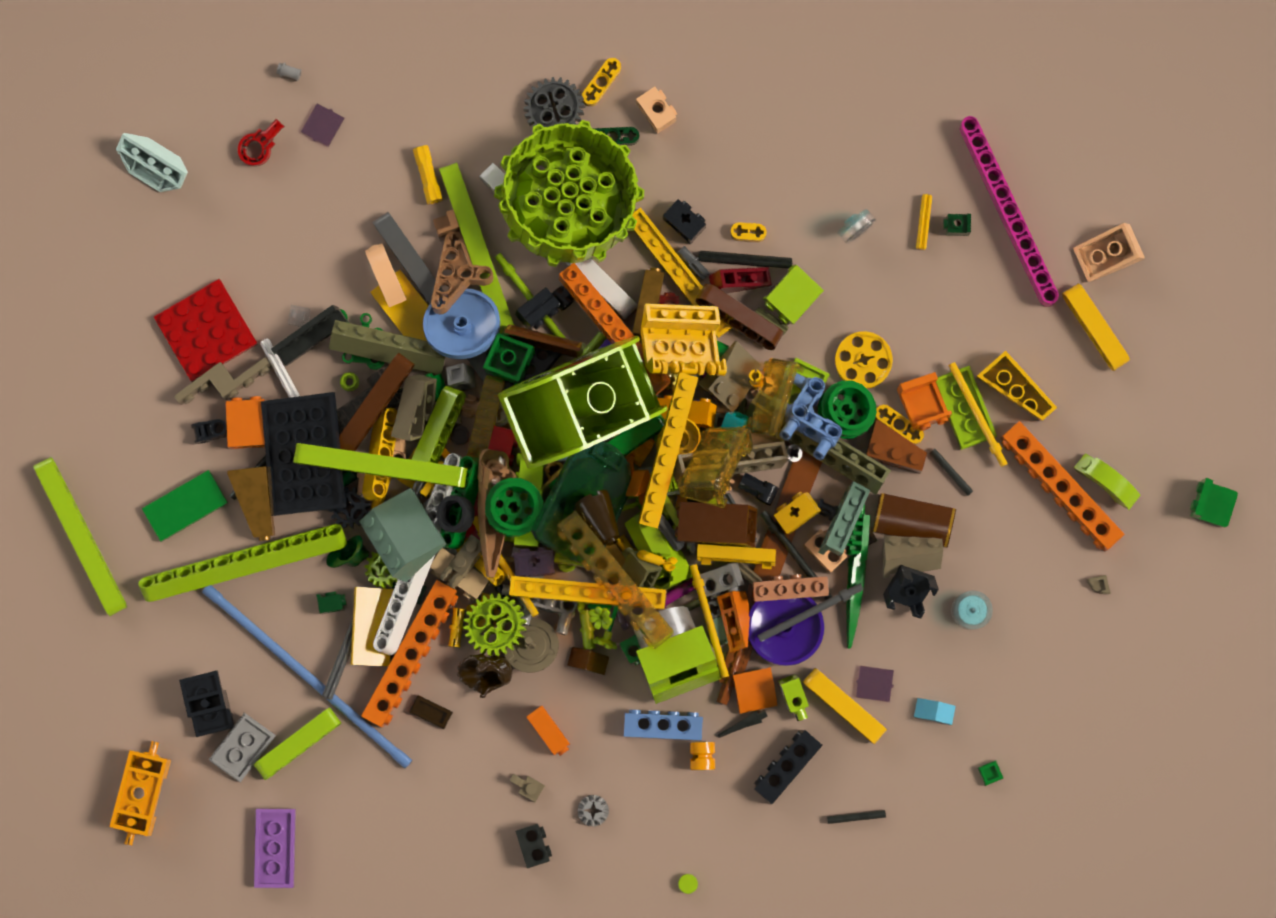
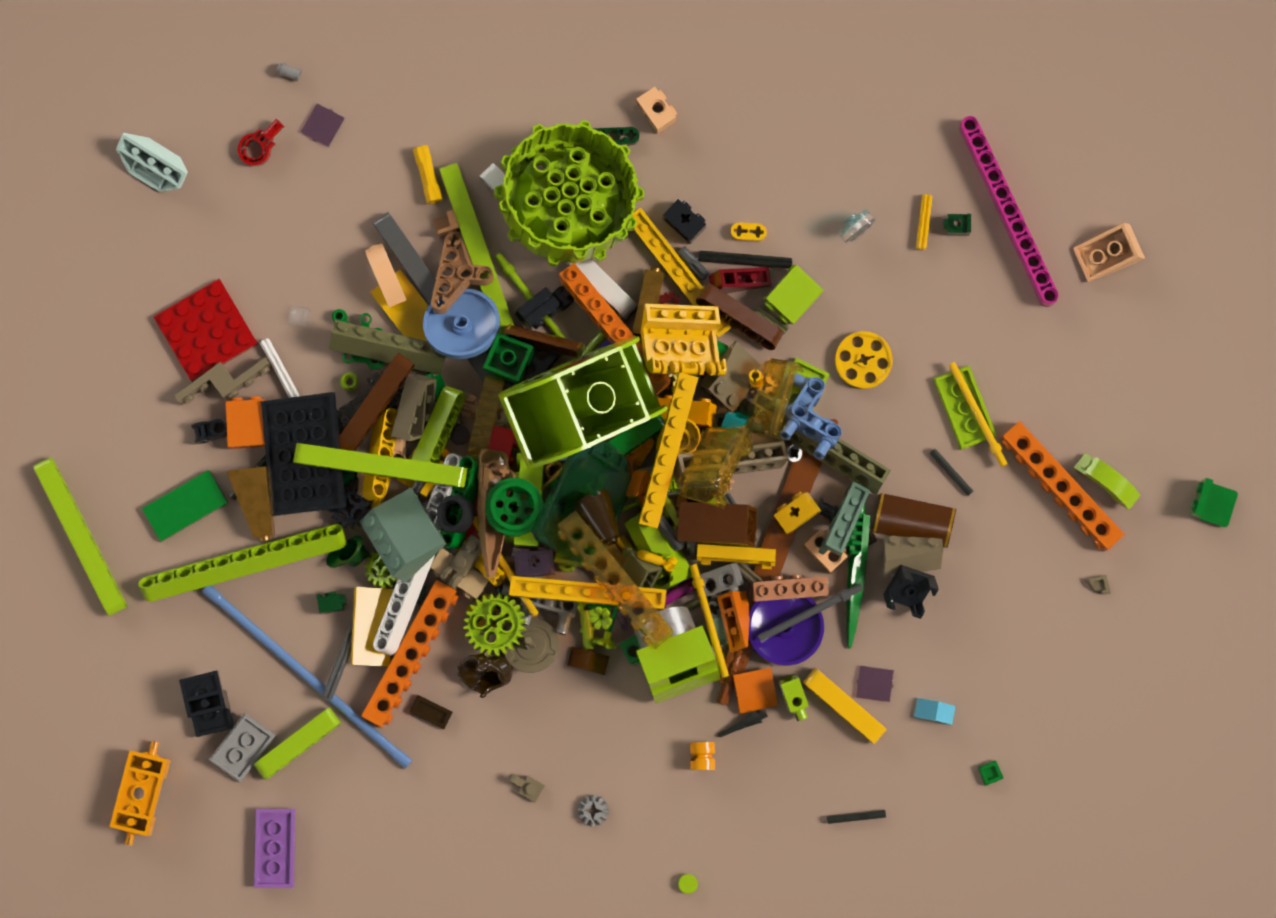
(308, 335): pearl dark grey fence -> none
(456, 627): yellow pin -> none
(461, 377): light grey brick -> none
(528, 847): pearl dark grey brick -> none
(548, 731): orange slope -> none
(570, 101): dark grey gear -> none
(614, 73): yellow beam -> none
(693, 732): medium blue brick -> none
(763, 491): black piece -> none
(774, 528): pearl dark grey bar -> none
(810, 746): black brick -> none
(865, 404): green wheel -> none
(884, 420): yellow beam -> none
(894, 450): dark orange wedge -> none
(923, 402): orange panel -> none
(971, 610): clear light blue piece -> none
(1015, 384): yellow wedge -> none
(1095, 327): yellow beam -> none

